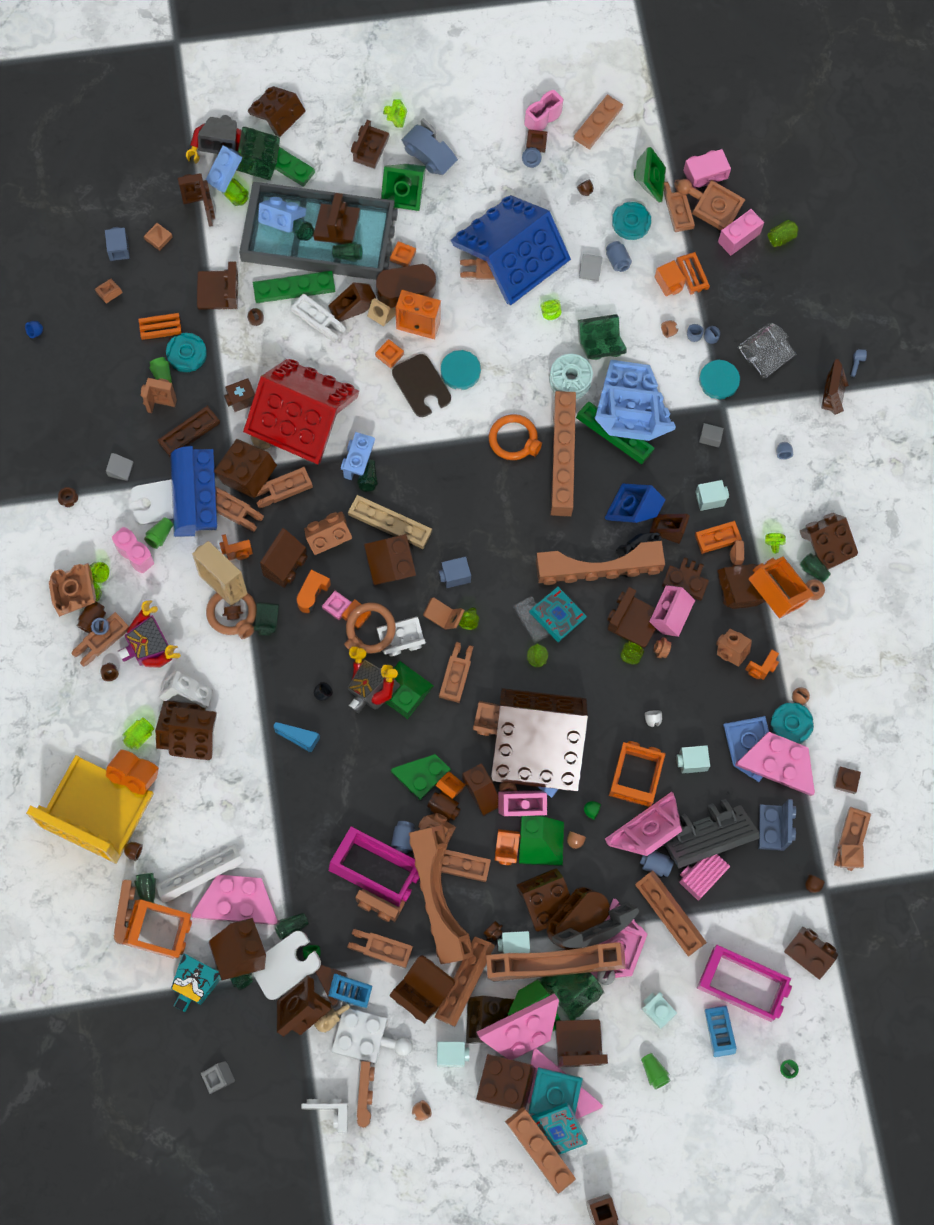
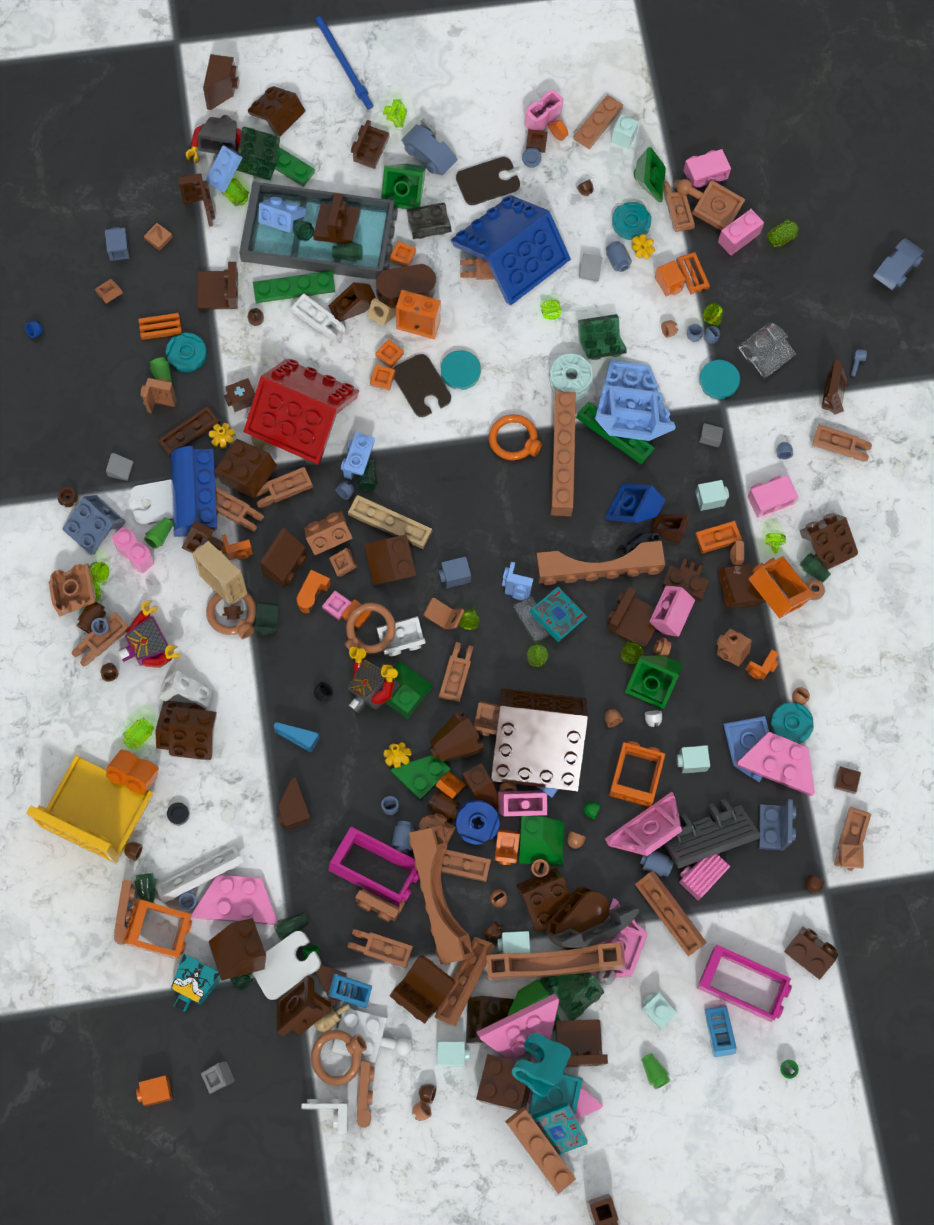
(92, 523): none -> sand blue bracket
(154, 1091): none -> orange brick
(178, 814): none -> black tile
(188, 905): none -> sand blue hinge
(199, 535): none -> reddish brown hinge
(220, 80): none -> reddish brown slope
(222, 435): none -> yellow plant
(292, 807): none -> reddish brown slope
(343, 562): none -> nougat tile
(344, 490): none -> sand blue hinge
(354, 1045): none -> nougat piece
(360, 90): none -> blue bar
(382, 377): none -> orange plate
(389, 802): none -> sand blue hinge
(397, 754): none -> yellow plant
(427, 1093): none -> reddish brown hinge
(428, 220): none -> clear smoke bracket
(456, 739): none -> reddish brown cone
(471, 811): none -> blue plate
(483, 181): none -> dark brown piece
(502, 901): none -> nougat hinge
(516, 585): none -> light blue bracket
(537, 865): none -> nougat hinge
(549, 1066): none -> teal piece
(558, 129): none -> orange tile
(612, 718): none -> nougat hinge
(624, 131): none -> light aqua brick
(643, 246): none -> yellow plant
(654, 679): none -> green slope
(713, 314): none -> clear neon green tile
(772, 496): none -> bright pink brick
(841, 443): none -> nougat hinge
(894, 268): none -> sand blue brick

